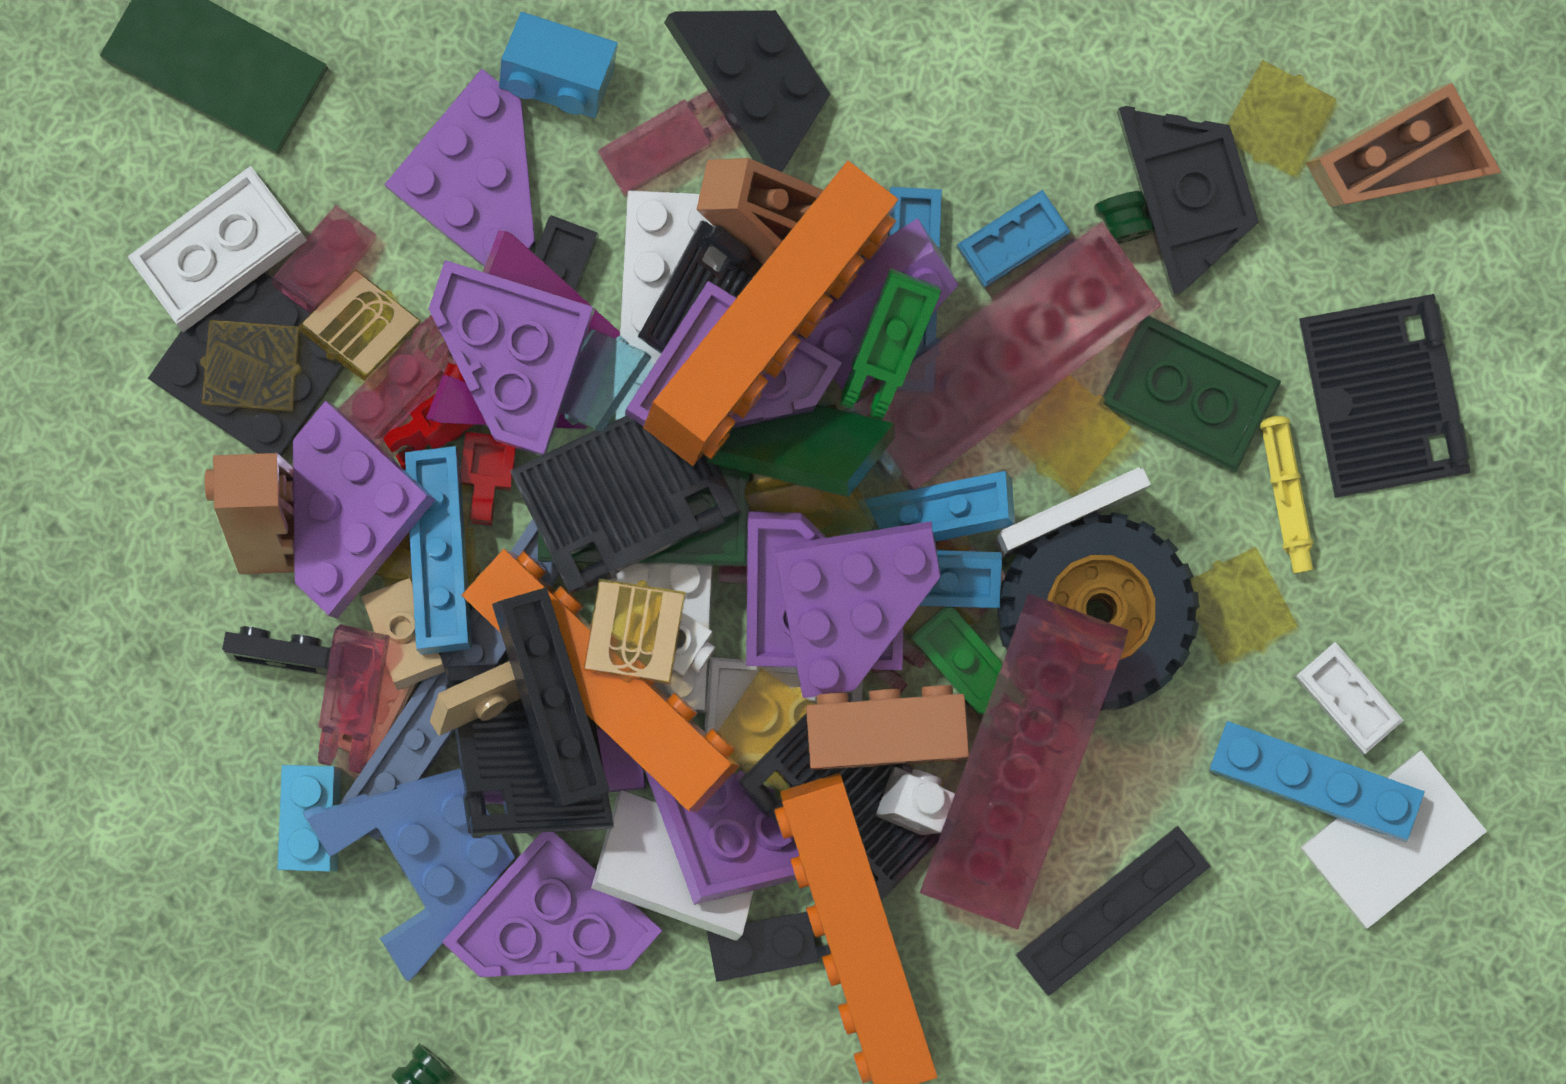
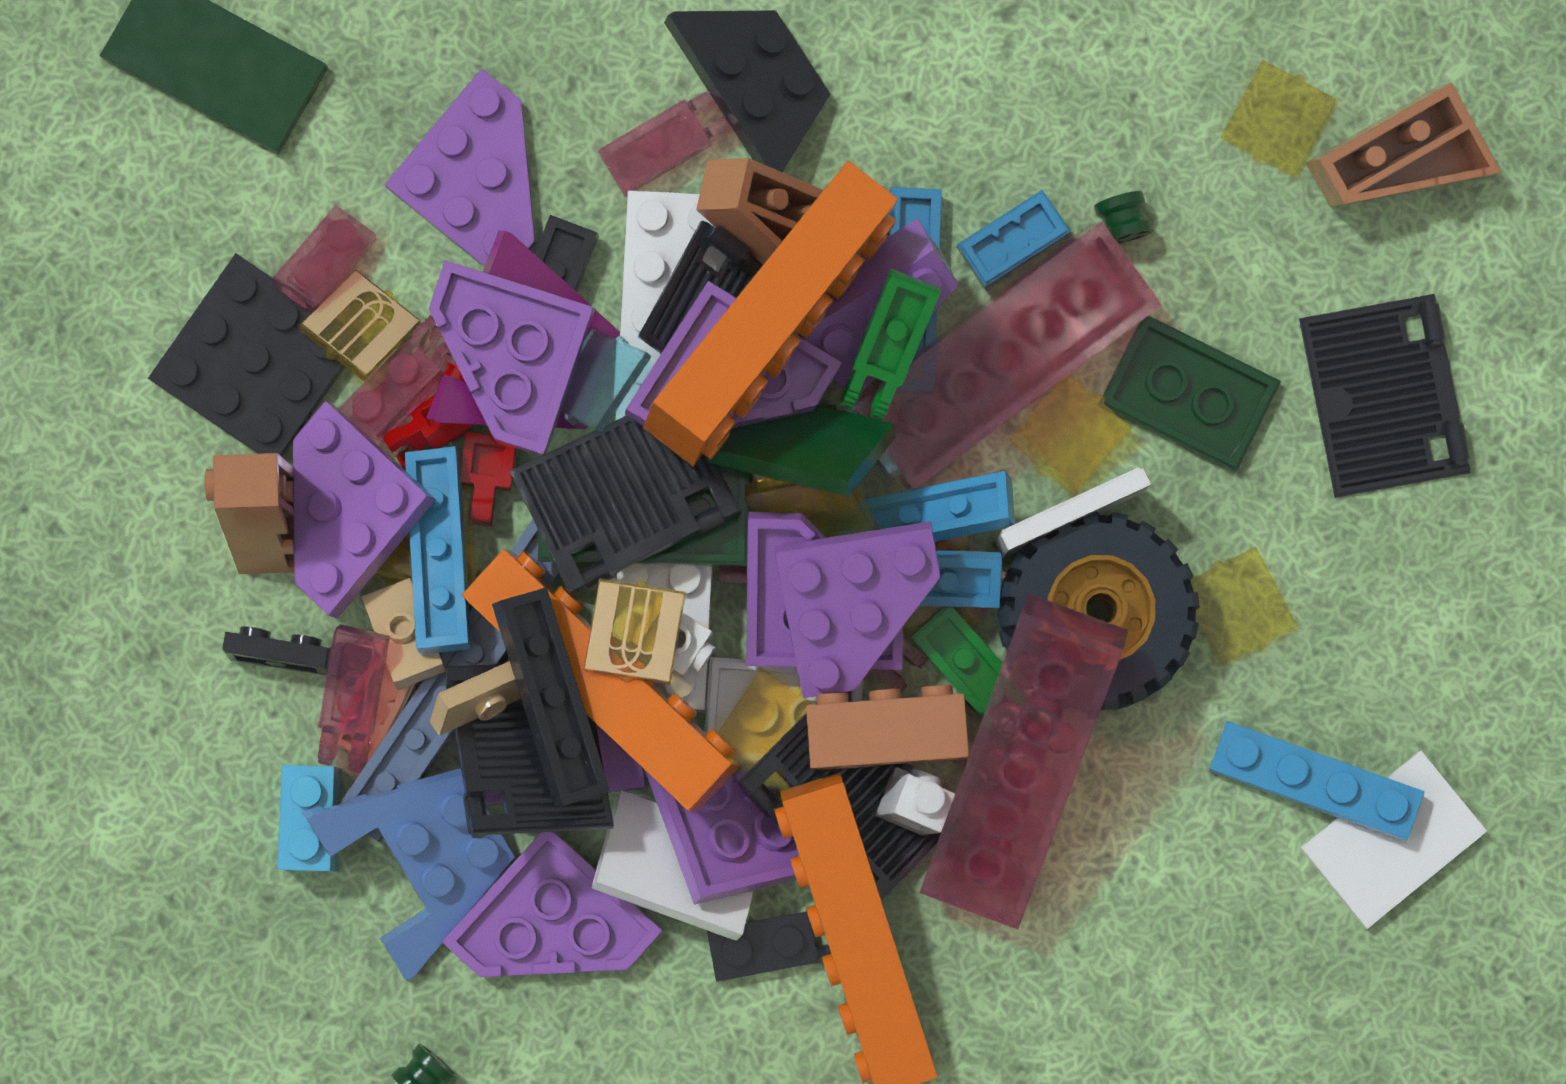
(217, 249): white tile -> none
(250, 365): clear yellow piece -> none
(557, 65): dark azure brick -> none
(1112, 910): black plate -> none
(1190, 190): black wing -> none
(1288, 492): light yellow piece -> none
(1349, 698): white plate -> none

